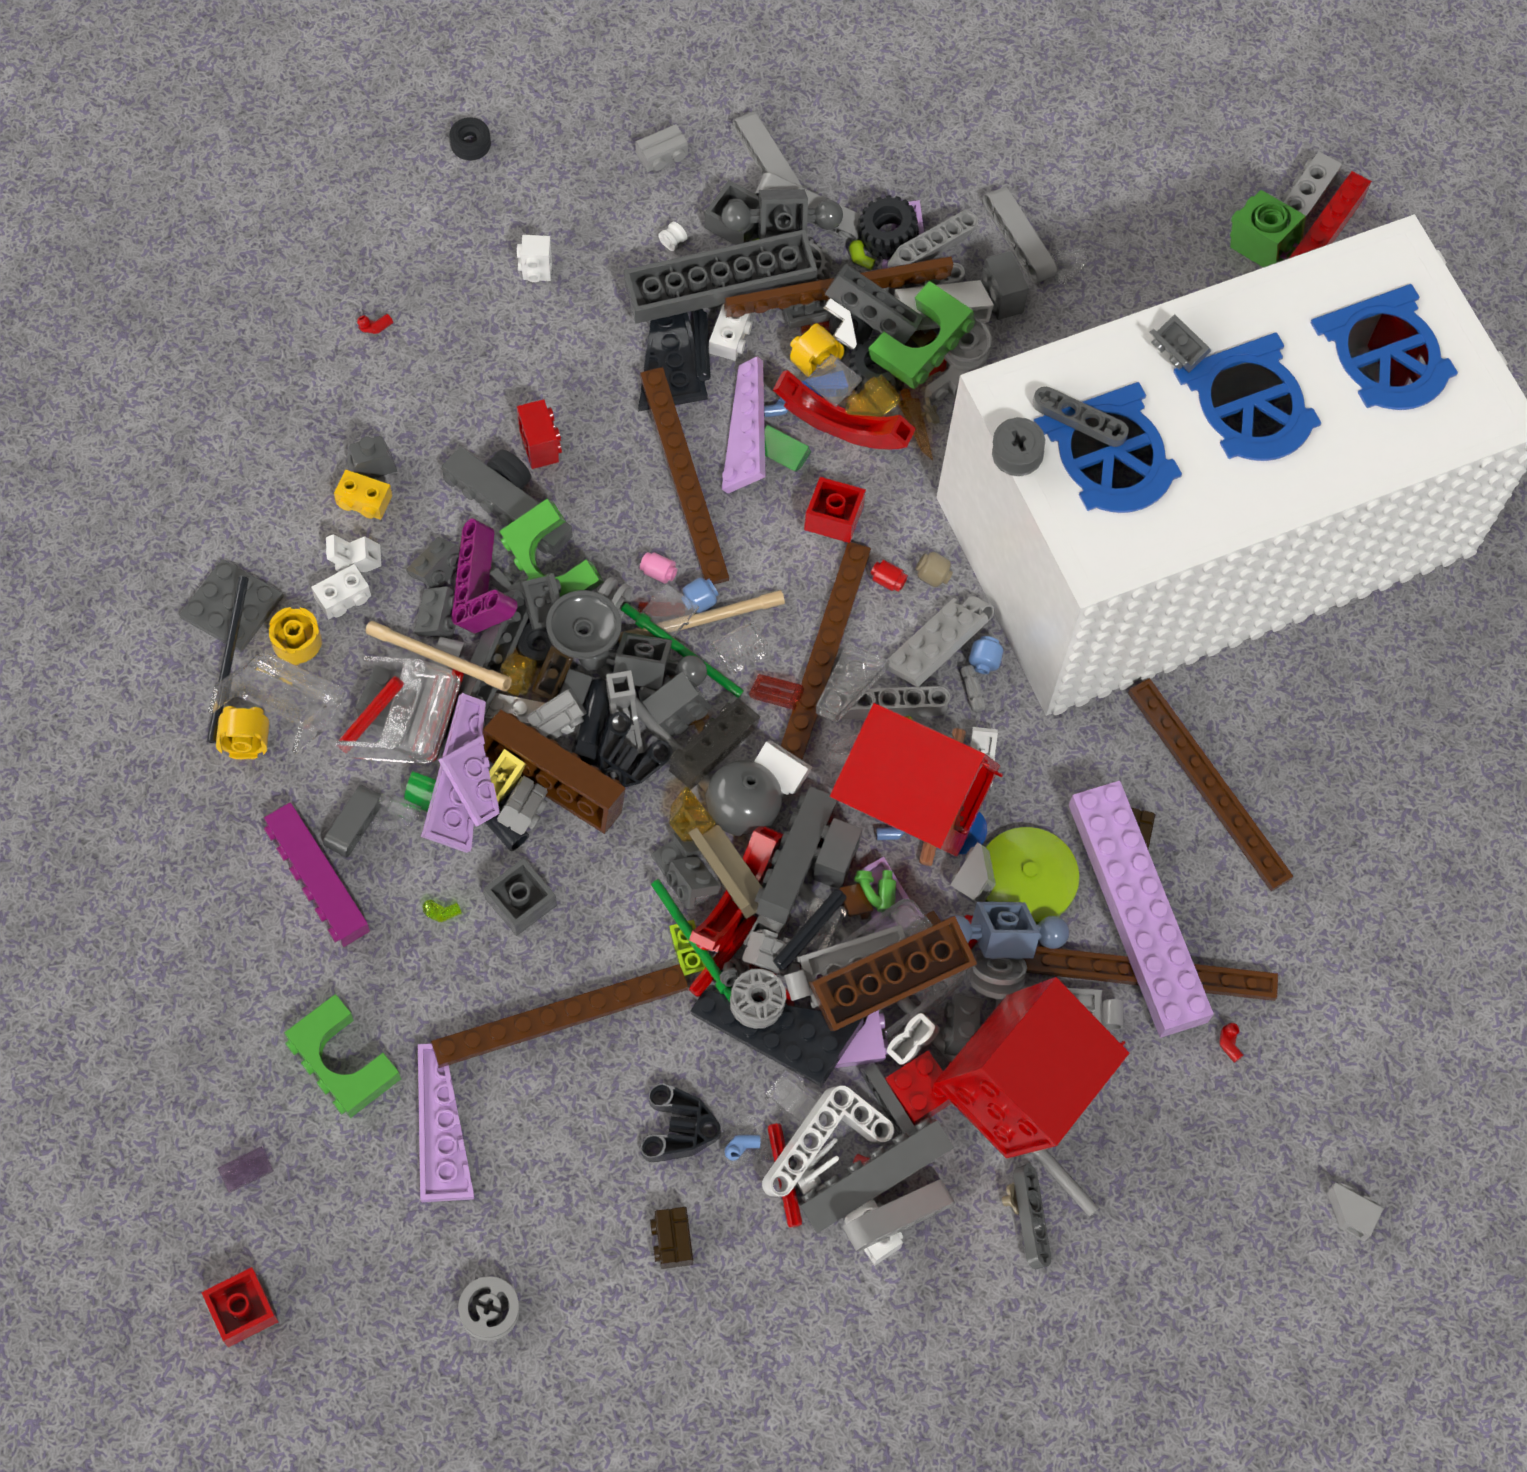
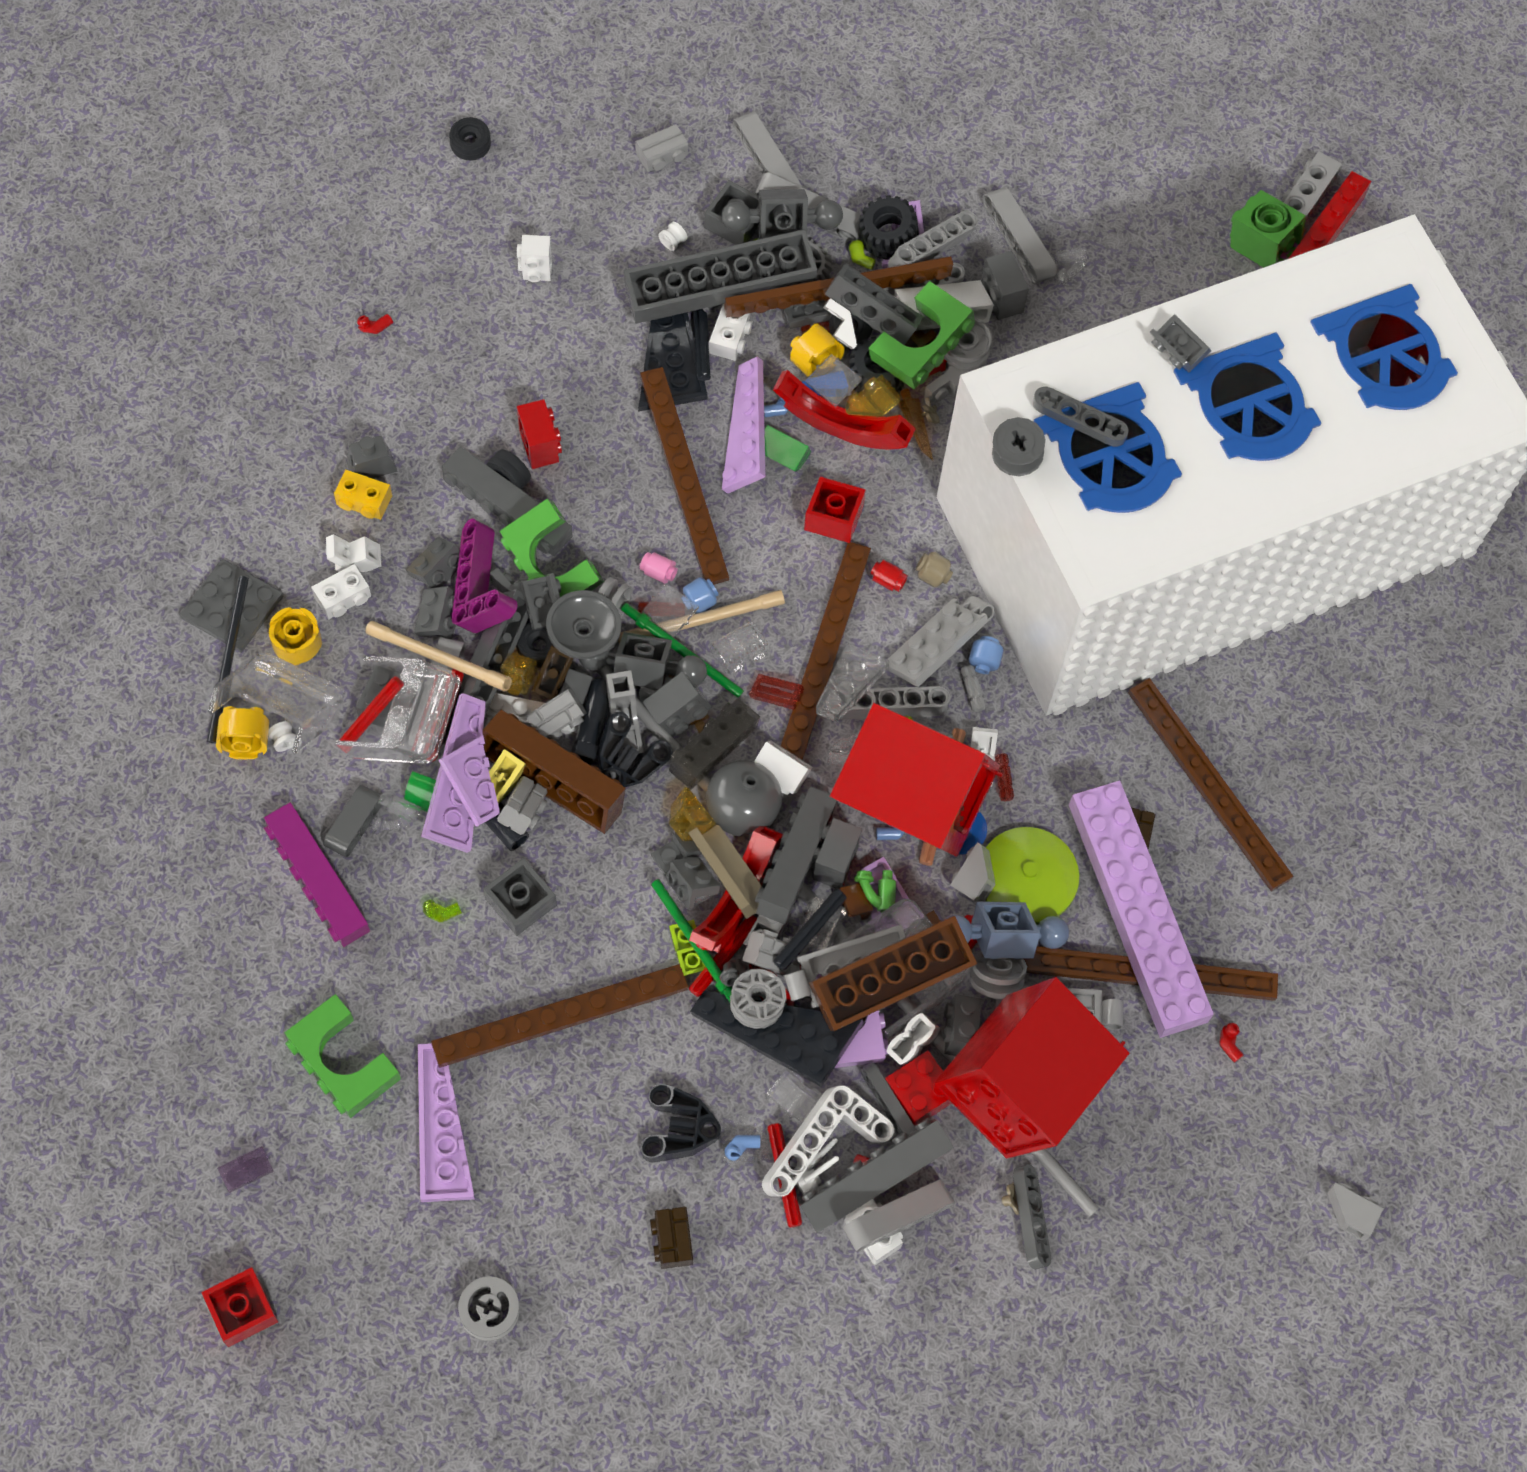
(282, 736): none -> white wheel
(1004, 782): none -> clear red axle

